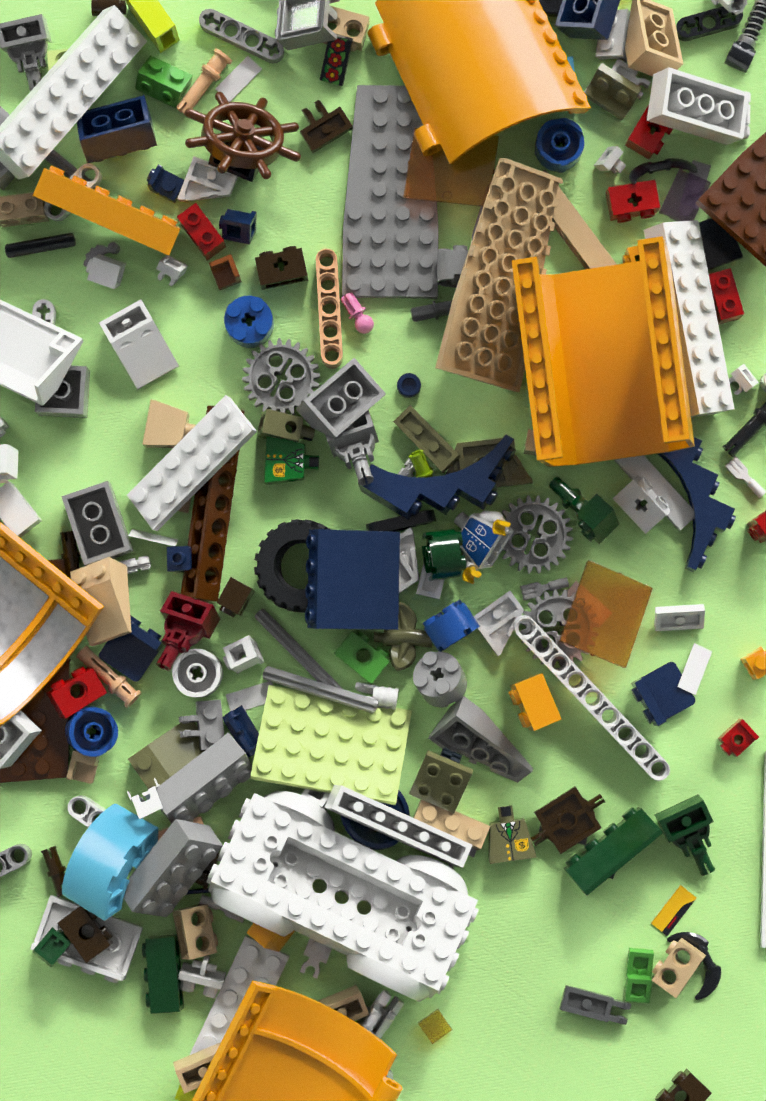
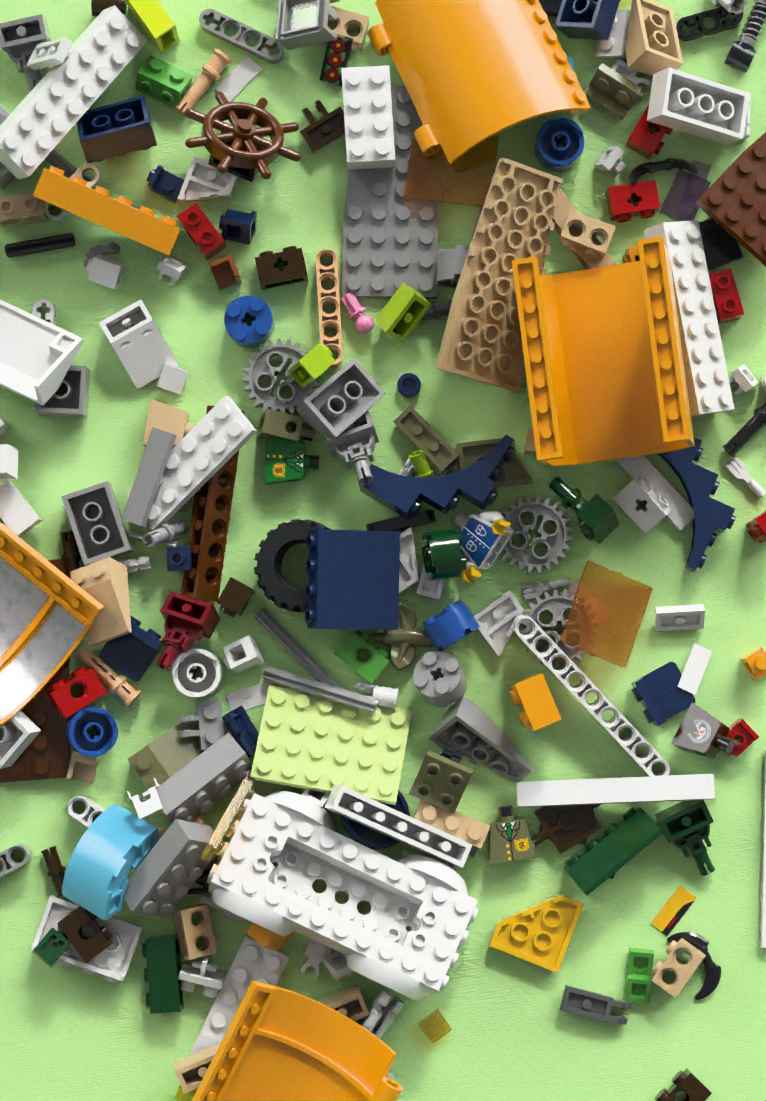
(50, 53): none -> white plate
(149, 477): none -> light grey tile
(165, 533): none -> light grey pin
(172, 378): none -> white tile
(226, 826): none -> clear yellow wing
(312, 365): none -> lime brick
(337, 965): none -> white tile
(368, 117): none -> white brick
(402, 312): none -> lime brick
(539, 932): none -> yellow plate
(589, 227): none -> tan brick
(616, 790): none -> white tile
(702, 734): none -> torso

